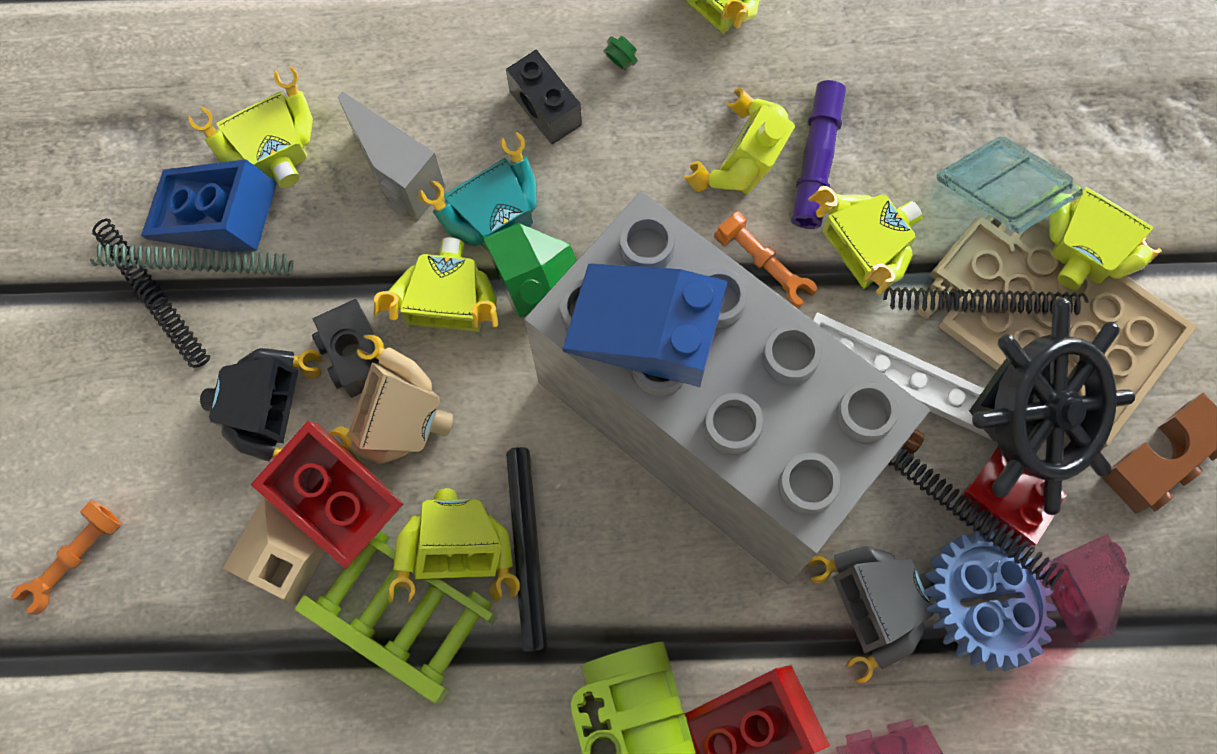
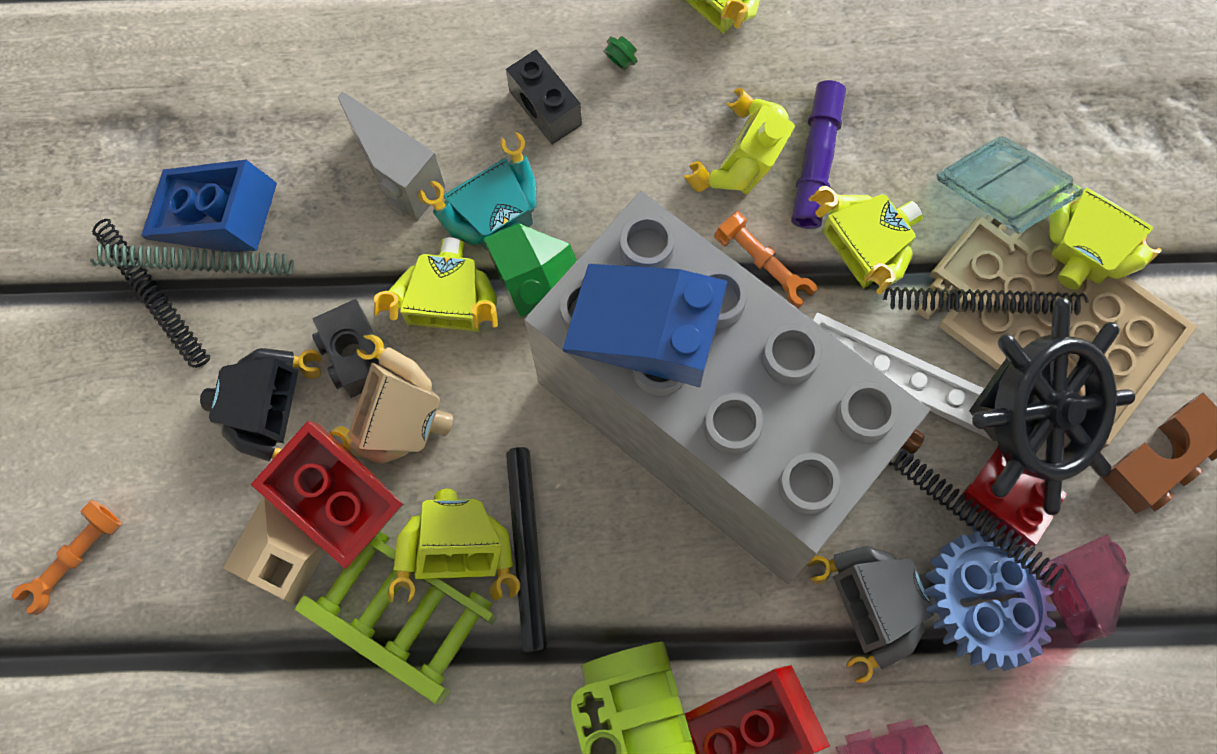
(266, 133): neon yellow torso -> none

